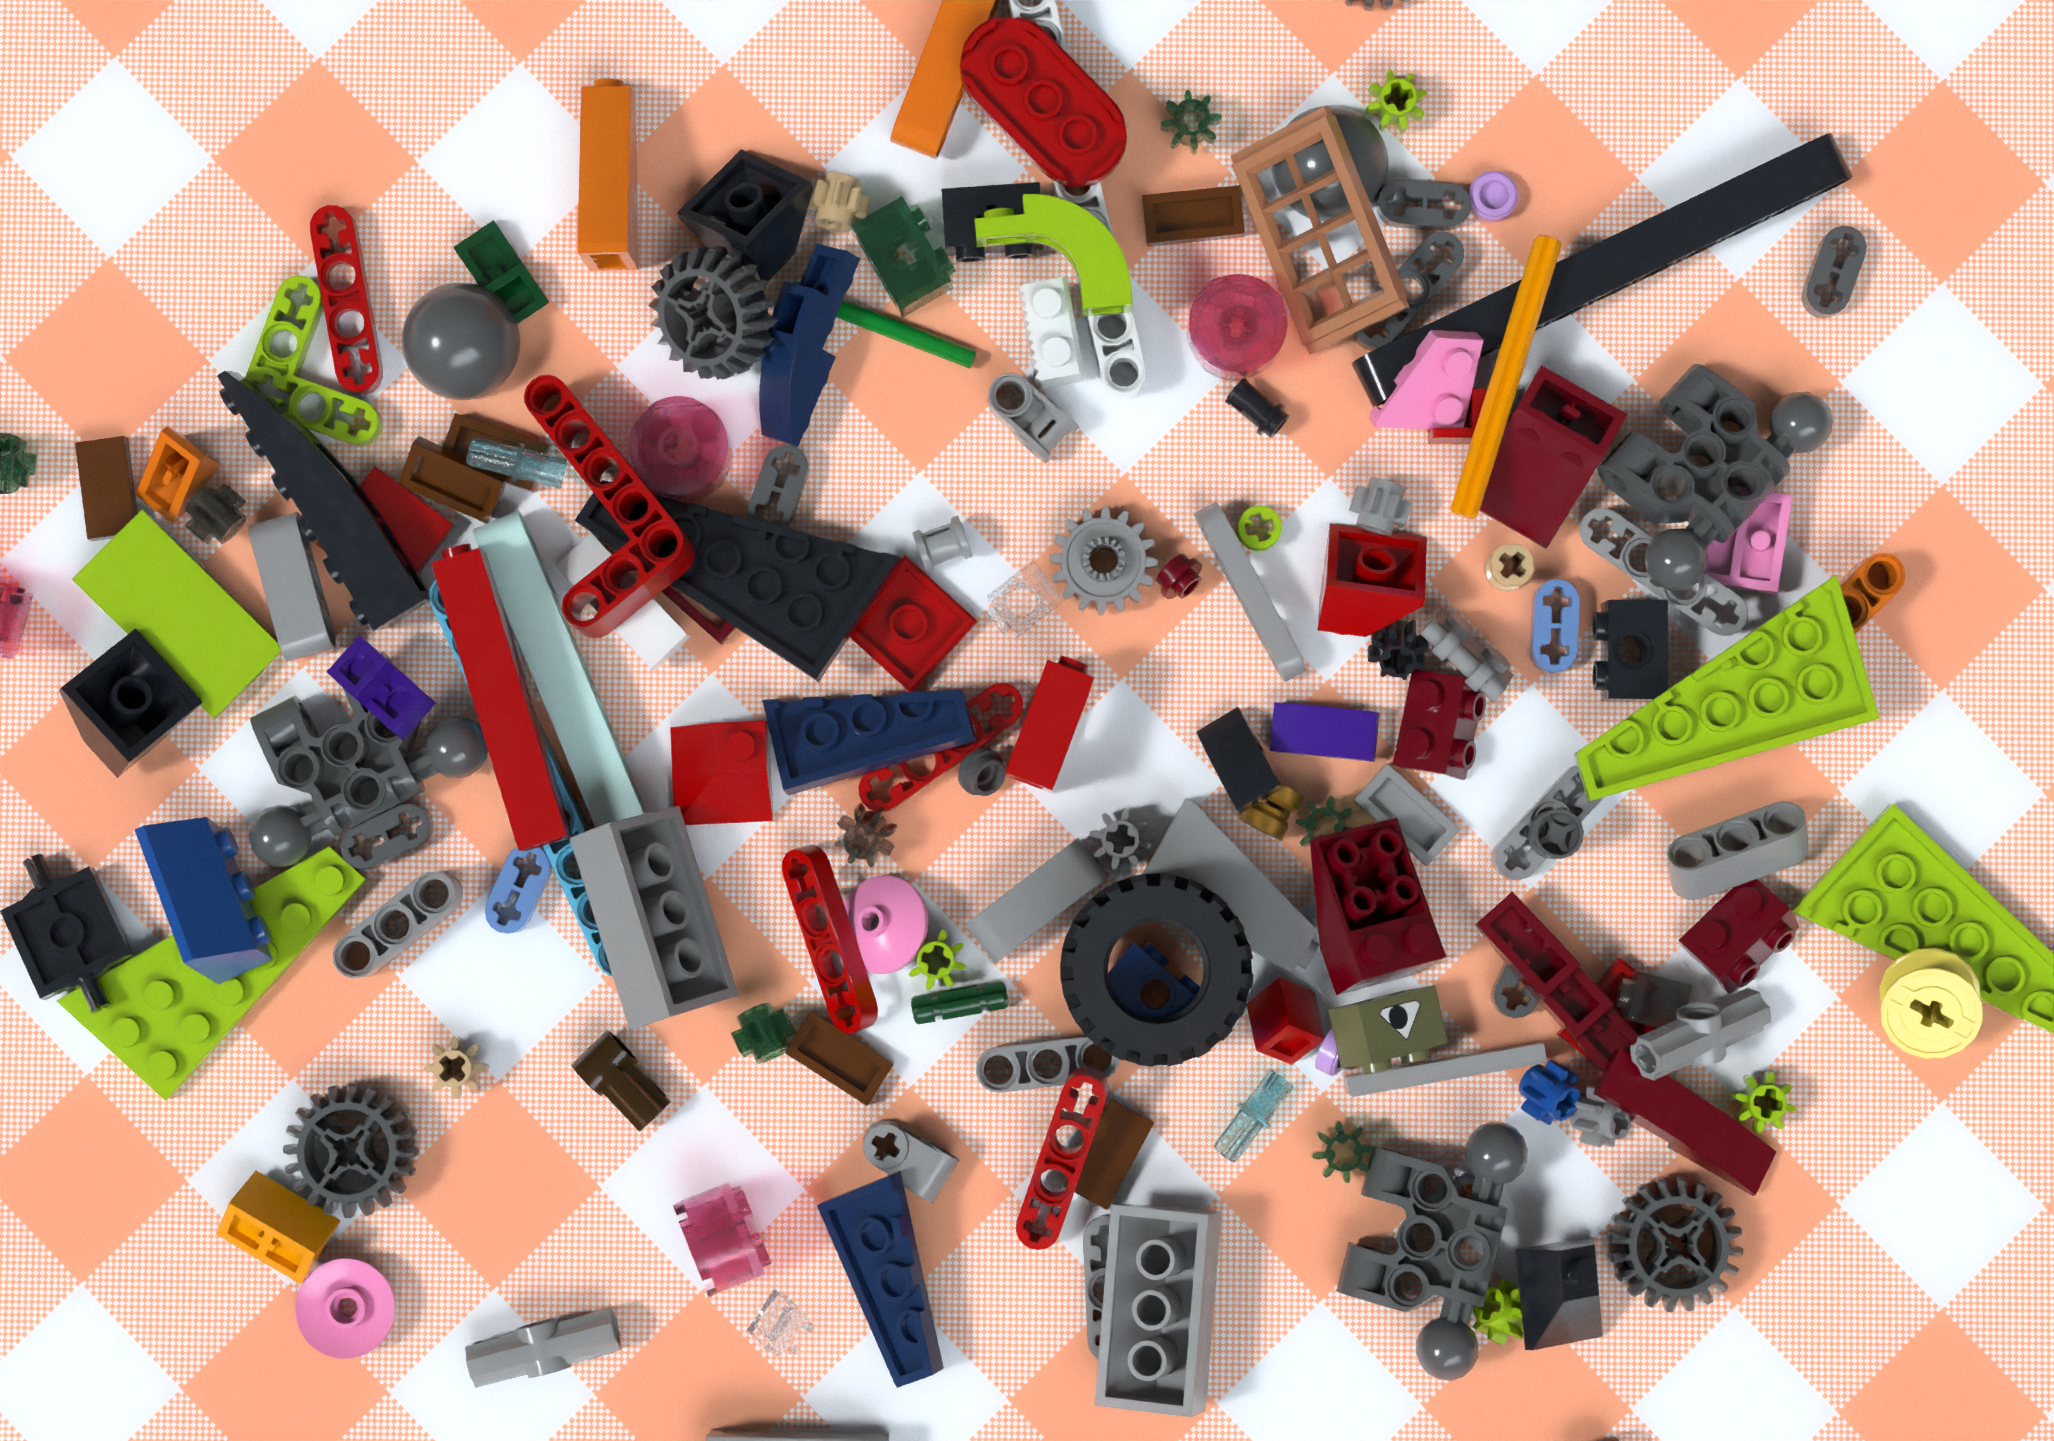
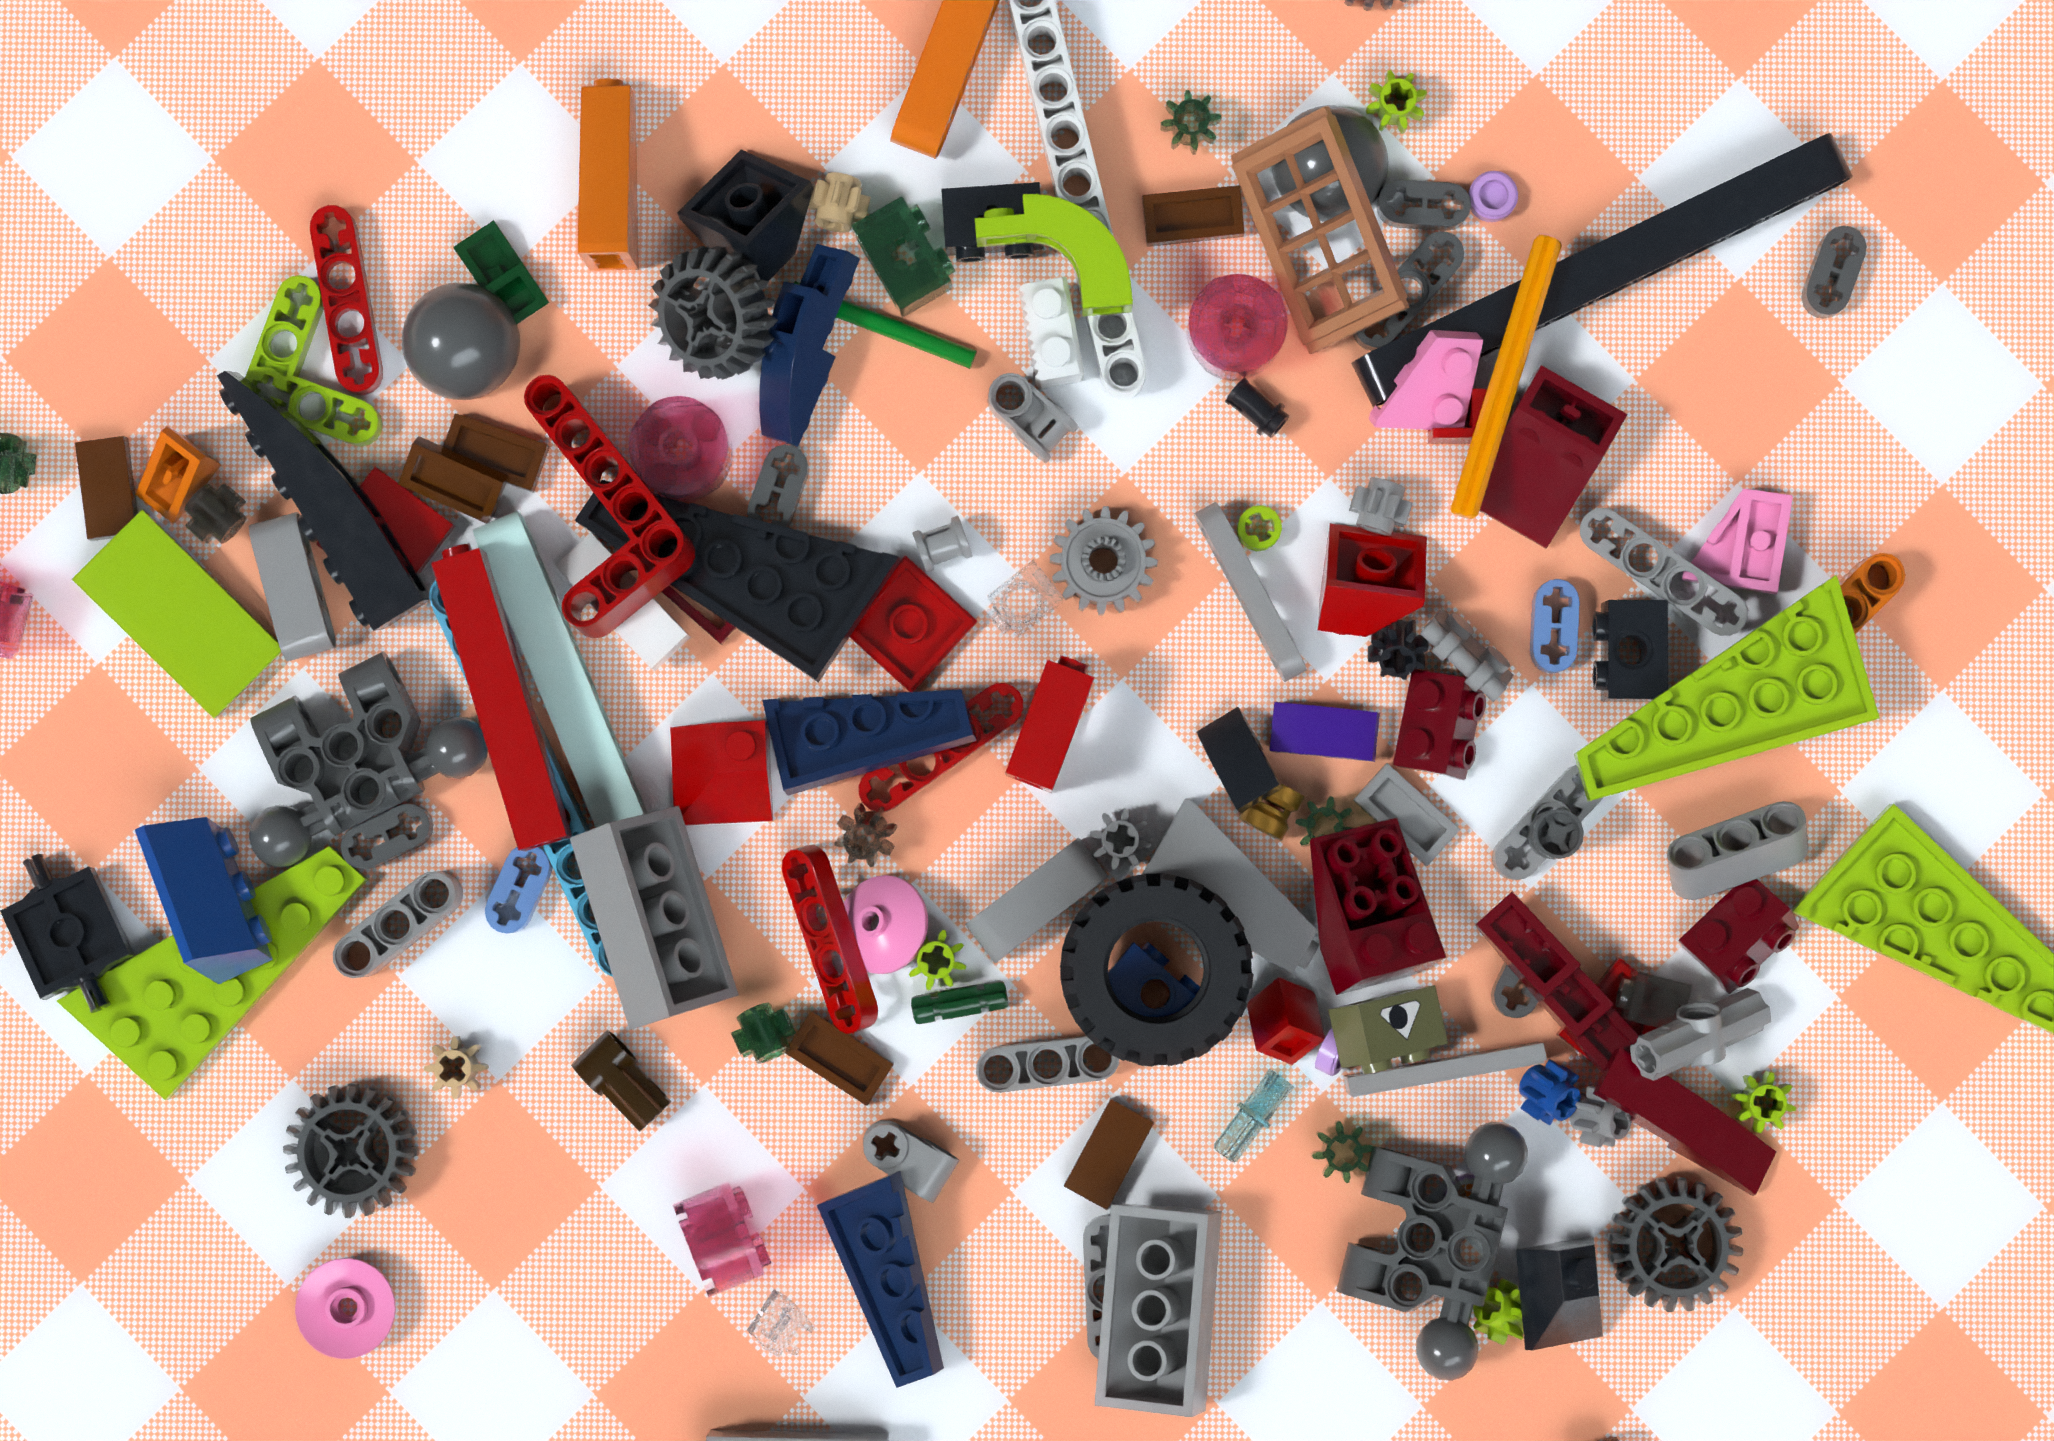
(127, 702): black slope -> none
(277, 1227): light orange hinge -> none
(381, 687): dark purple slope -> none
(516, 462): clear light blue axle -> none
(543, 1347): light grey piece -> none
(982, 772): dark grey plate -> none
(1043, 101): red tile -> none
(1058, 1157): red beam -> none
(1179, 577): dark red plate -> none
(1494, 566): tan bush -> none
(1742, 458): dark grey connector -> none
(1924, 978): light yellow piece -> none

